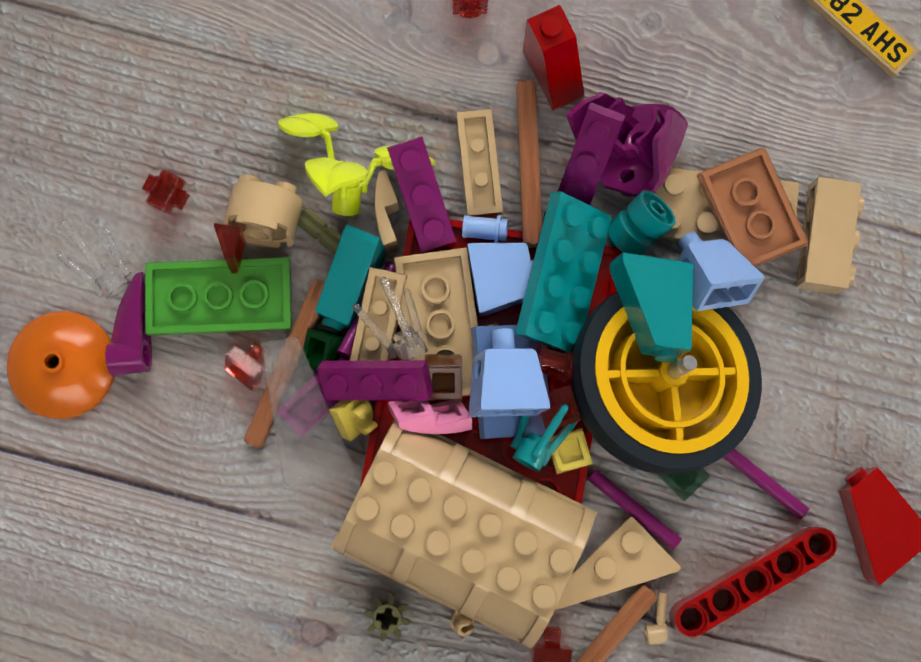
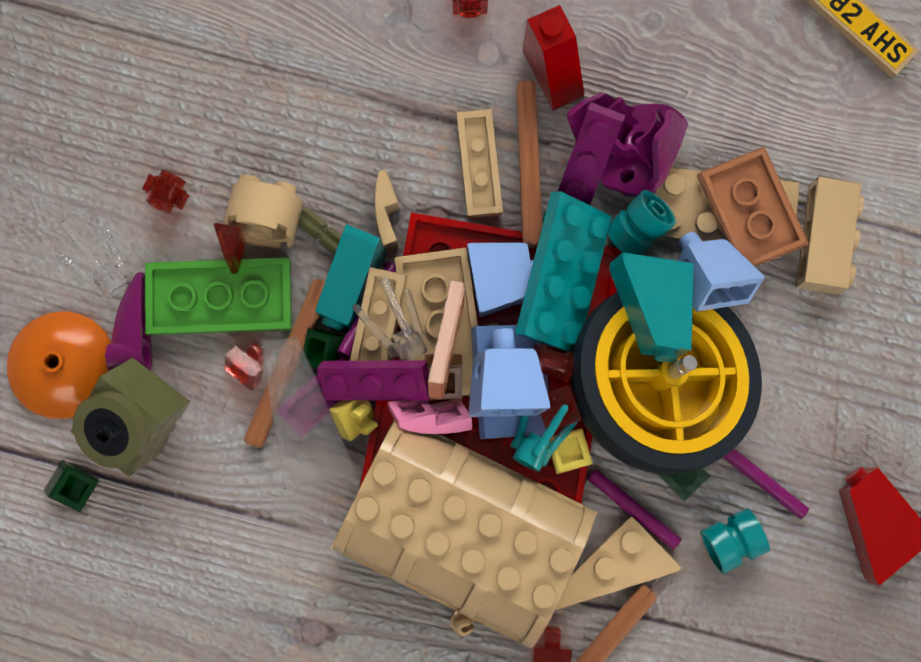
(70, 486): none -> dark green slope
(127, 417): none -> olive piece
(332, 175): neon yellow plant -> none
(378, 622): olive gear -> none
(421, 194): magenta plate -> none
(446, 340): none -> tile
(485, 228): light blue pin -> none
(658, 633): tan hand -> none
(734, 541): none -> teal wheel
(770, 580): red beam -> none

